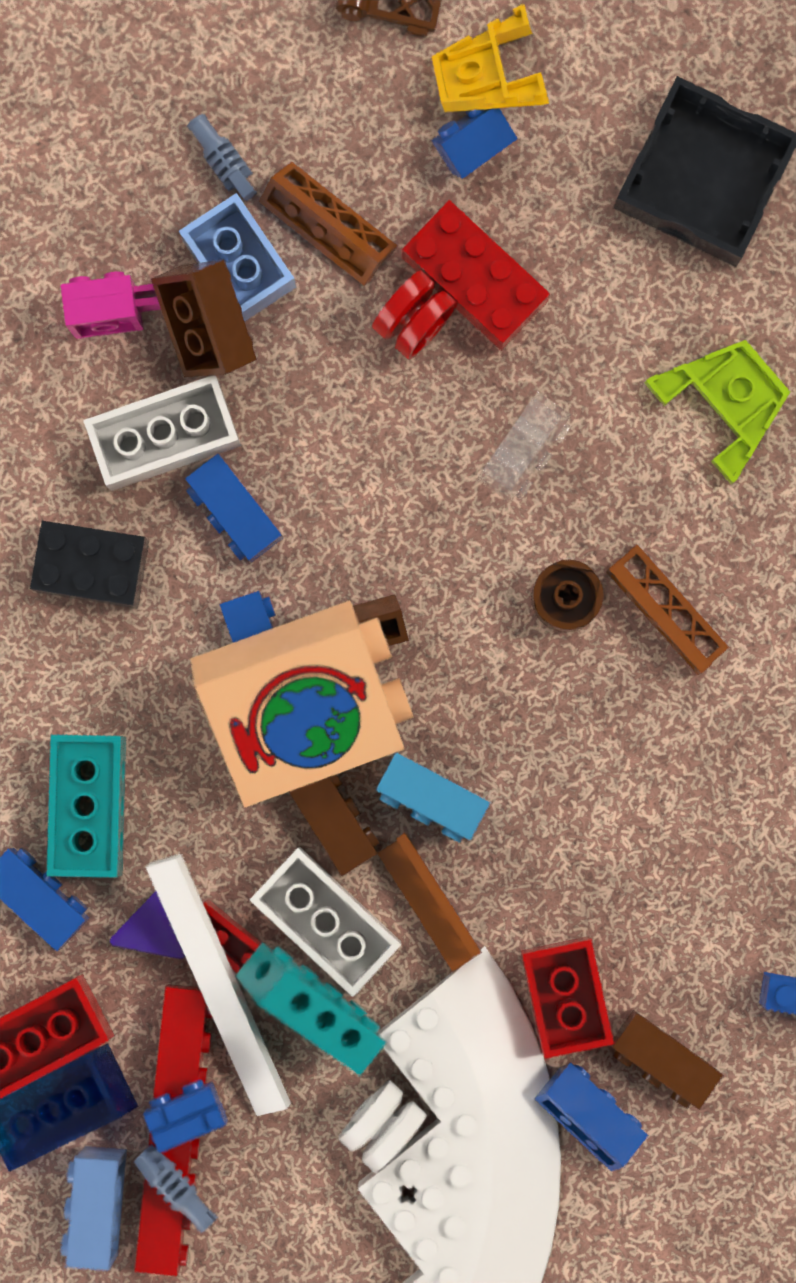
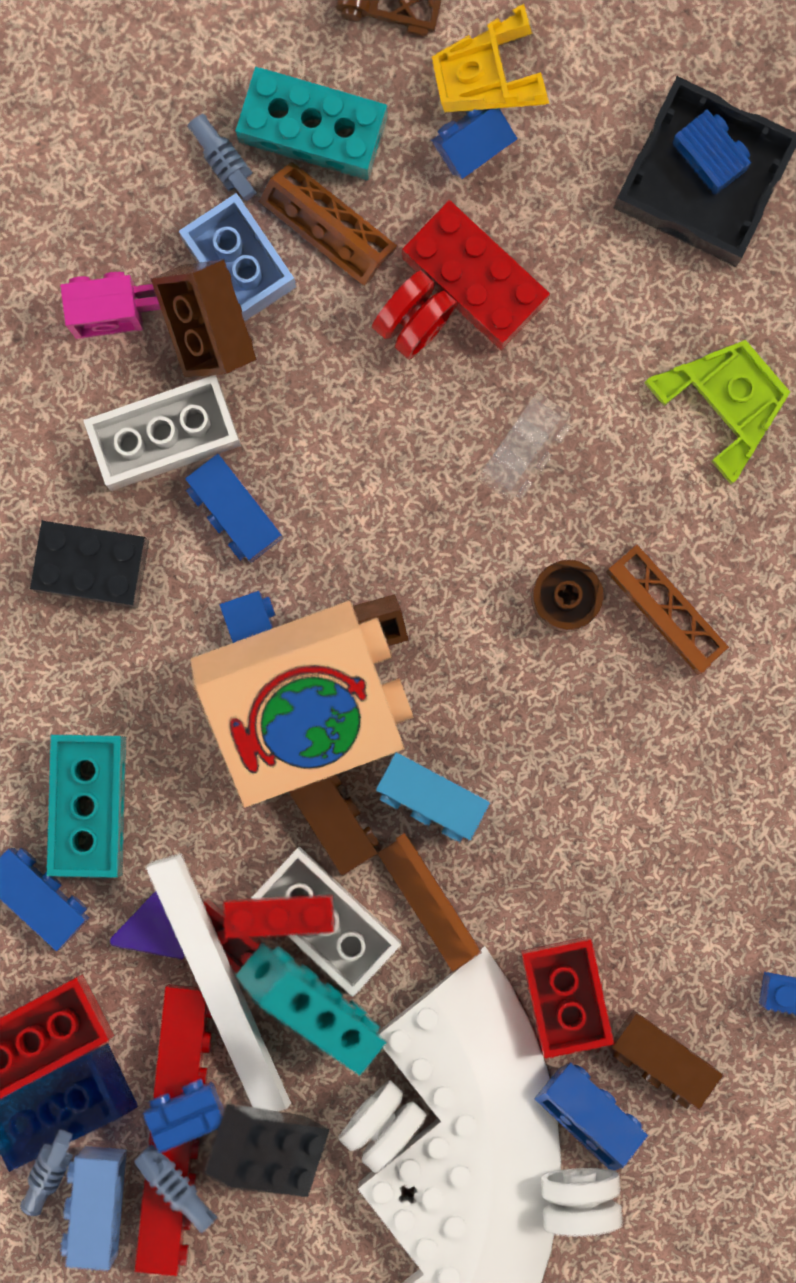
(47, 1173): none -> sand blue hinge
(266, 1151): none -> black brick
(279, 916): none -> red brick
(309, 101): none -> teal brick
(581, 1201): none -> white wheel
(712, 151): none -> blue brick

